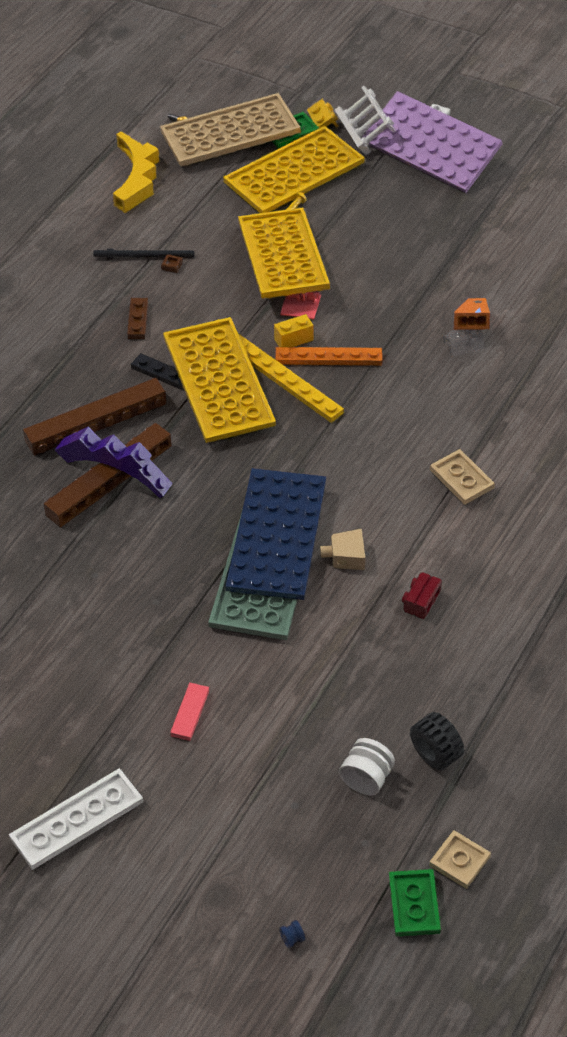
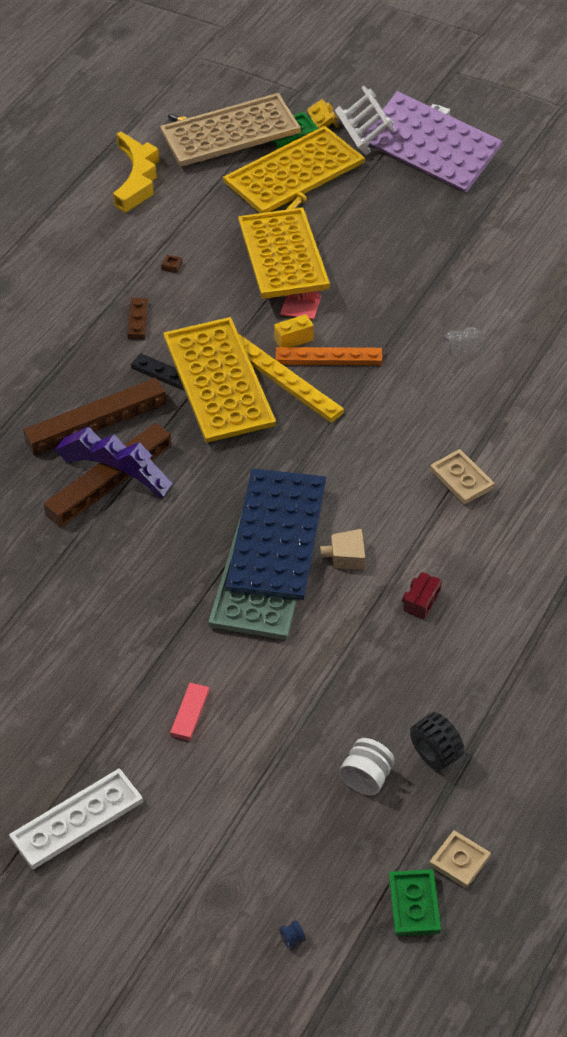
(110, 253): black bar -> none
(472, 315): orange slope -> none

